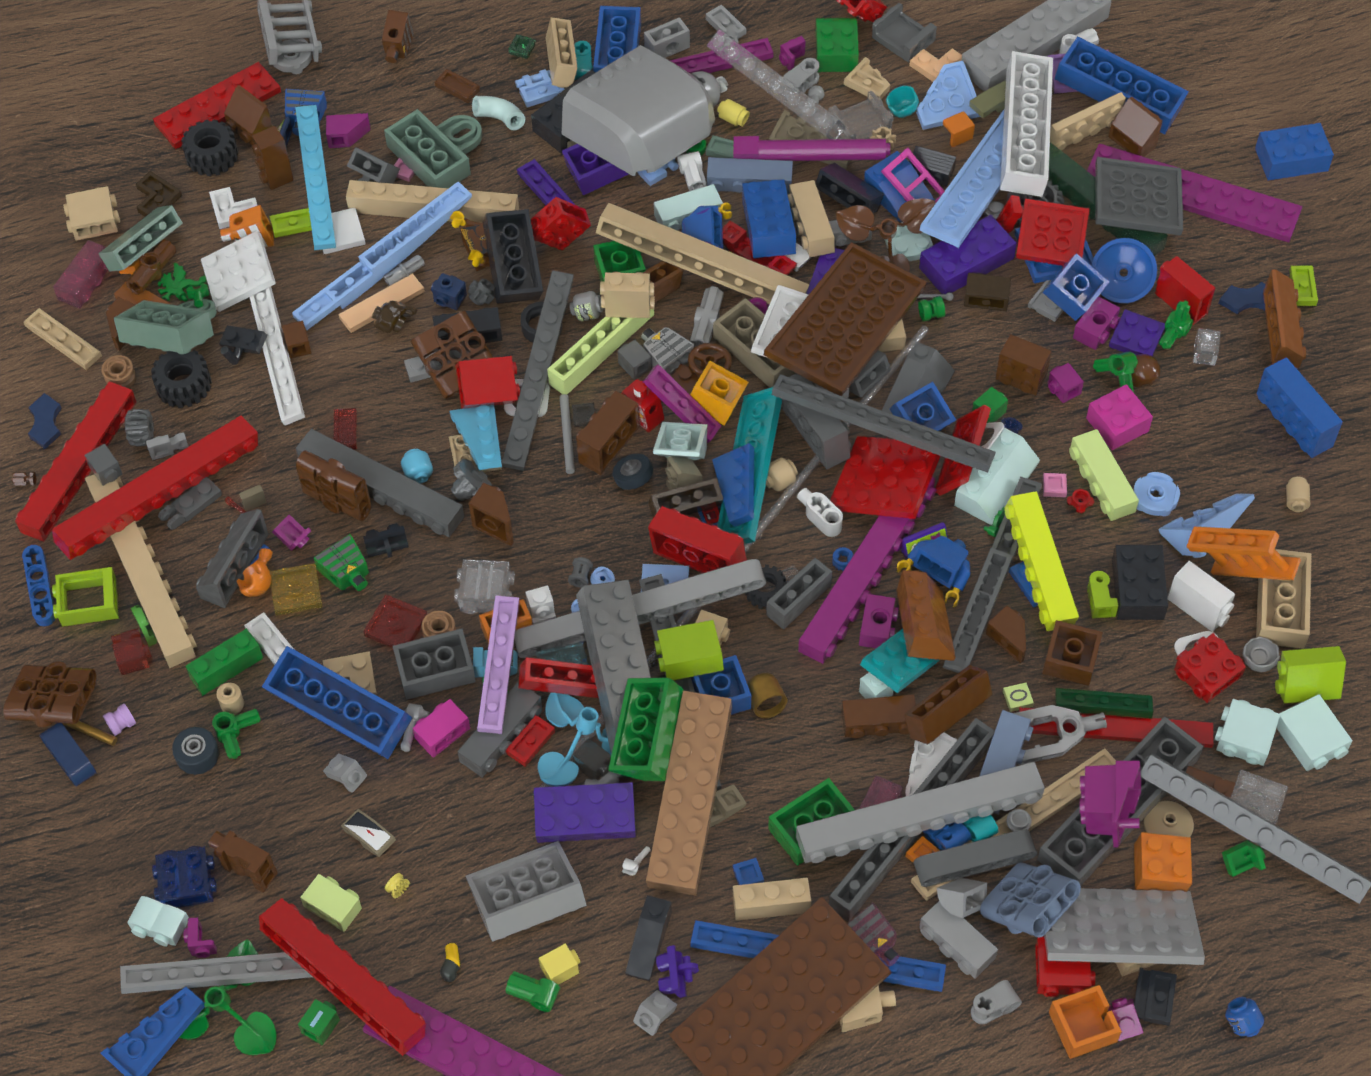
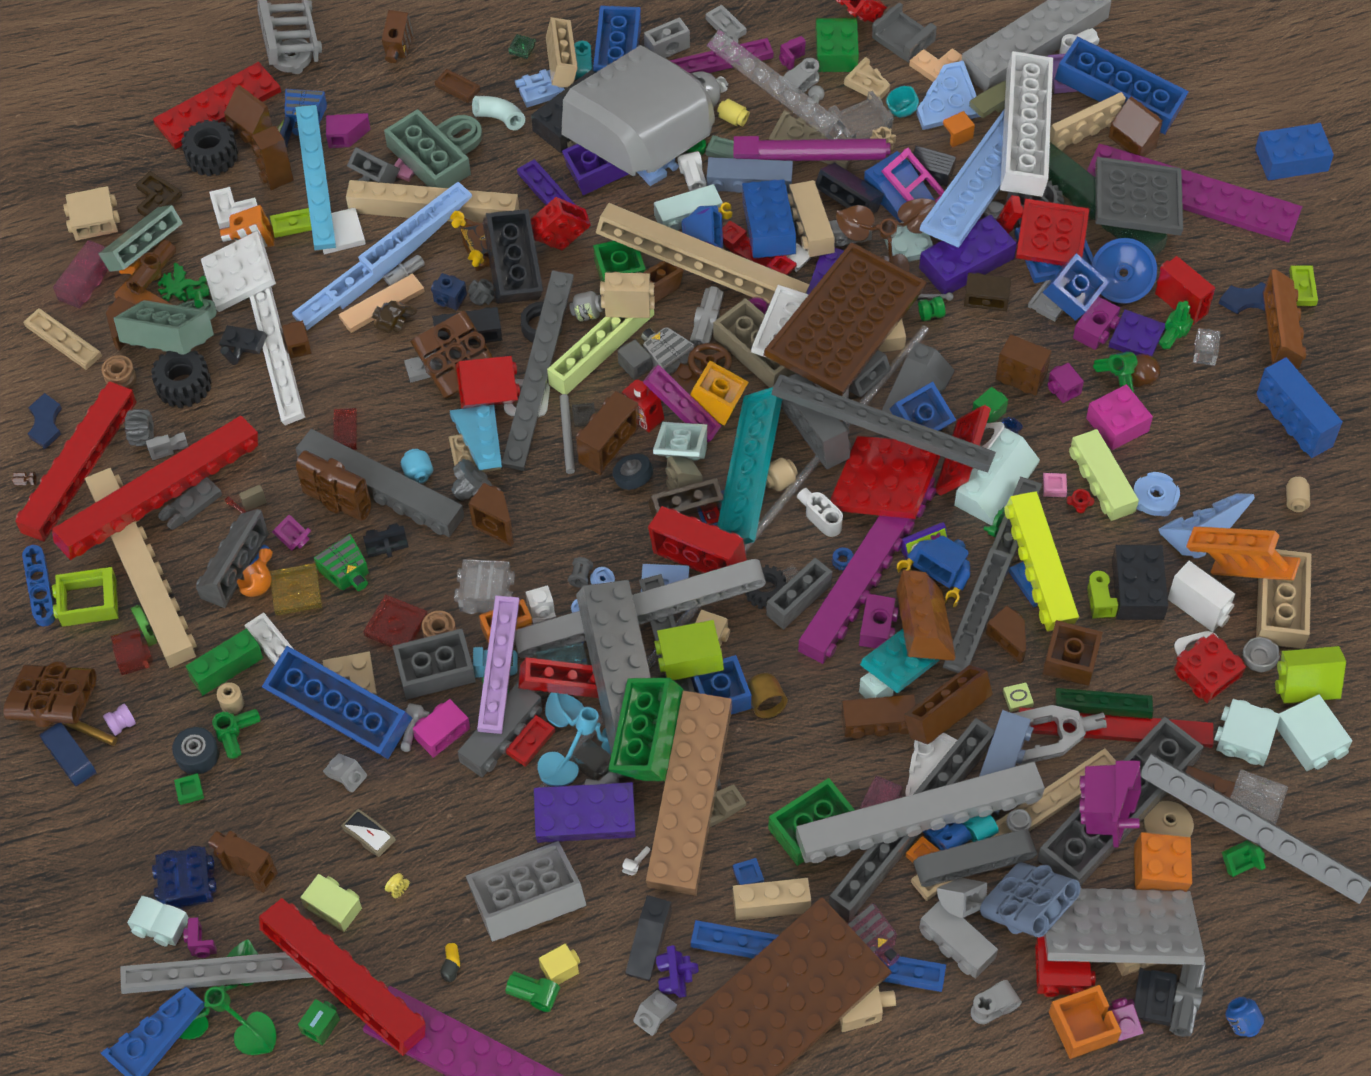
(103, 464): dark grey brick -> none
(189, 789): none -> green plate
(736, 483): blue wing -> none
(1187, 999): none -> dark grey piece

